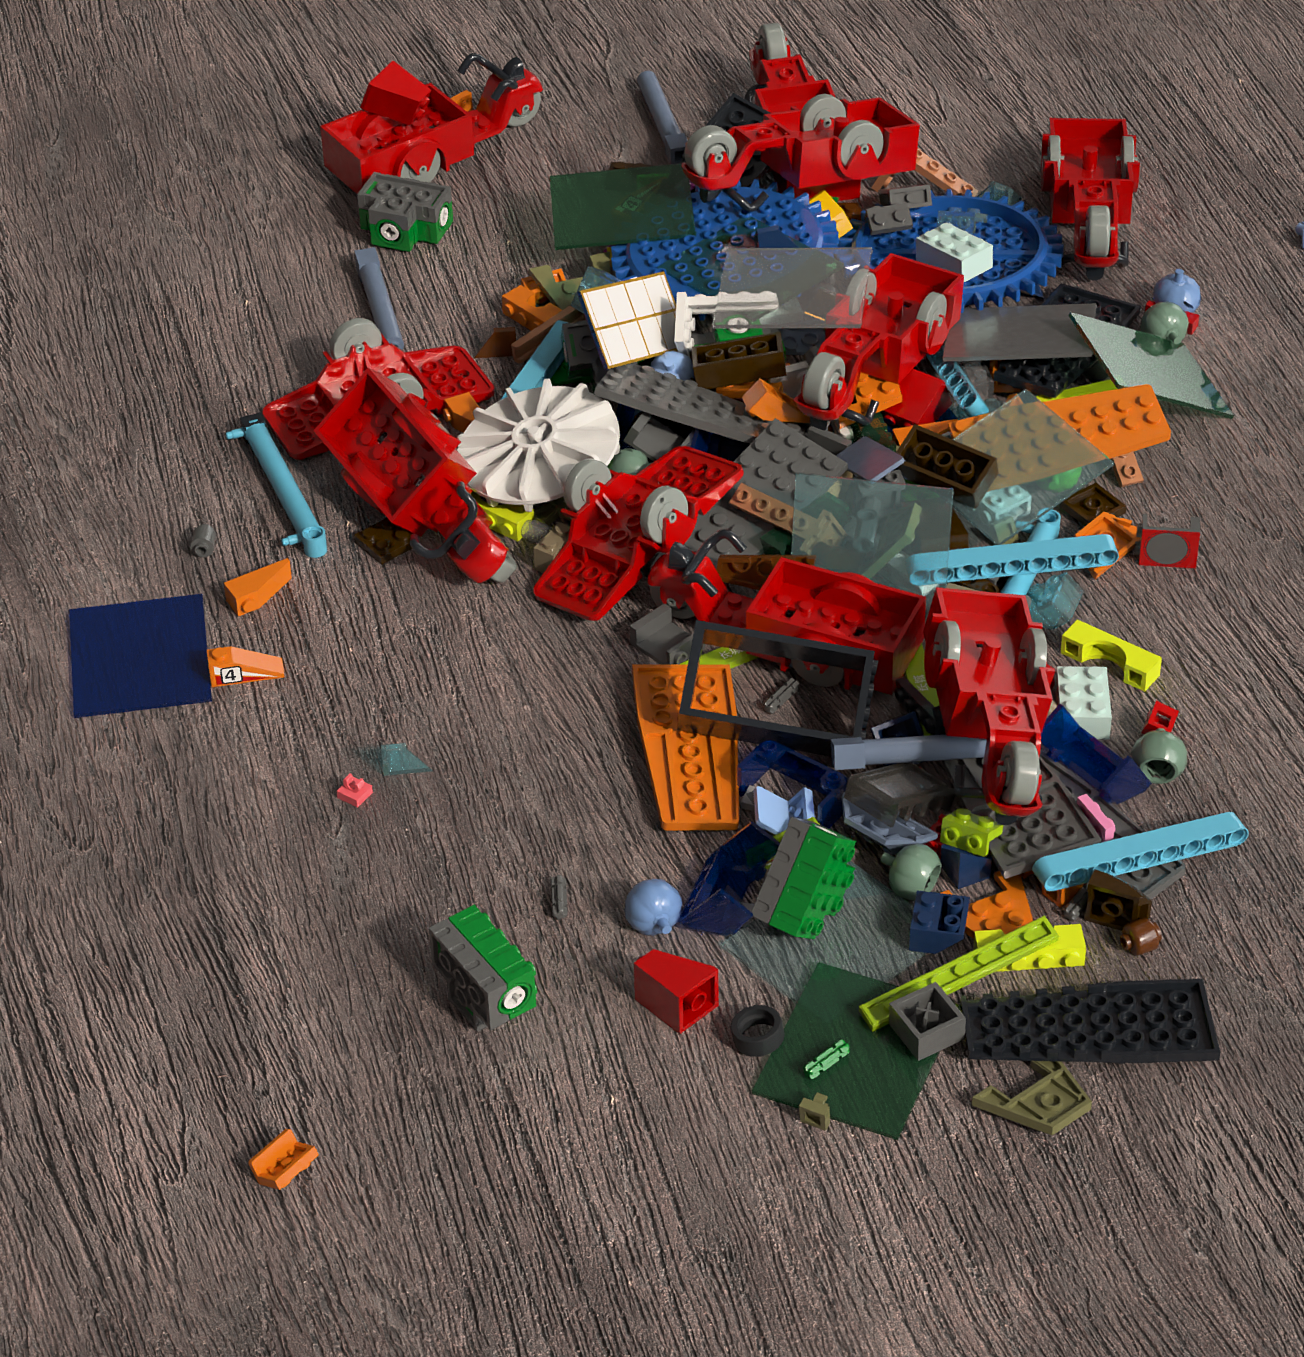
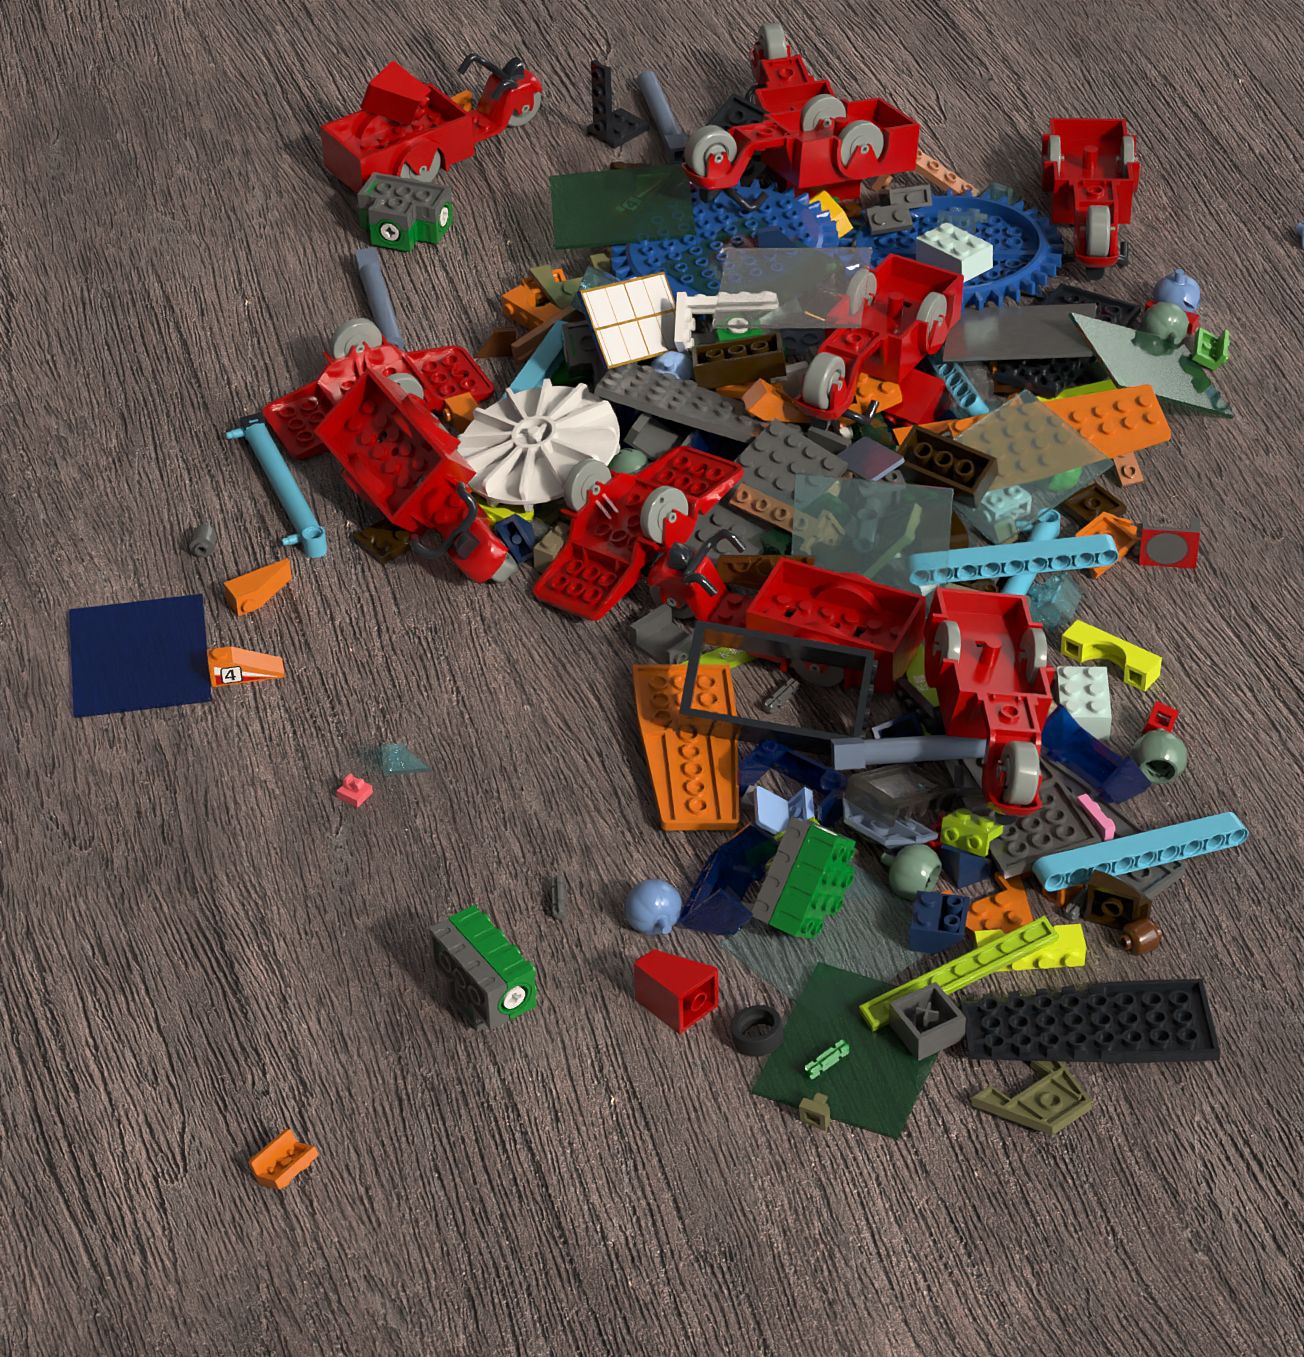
(517, 536): none -> dark blue slope
(610, 126): none -> black bracket
(1210, 349): none -> bright green bracket

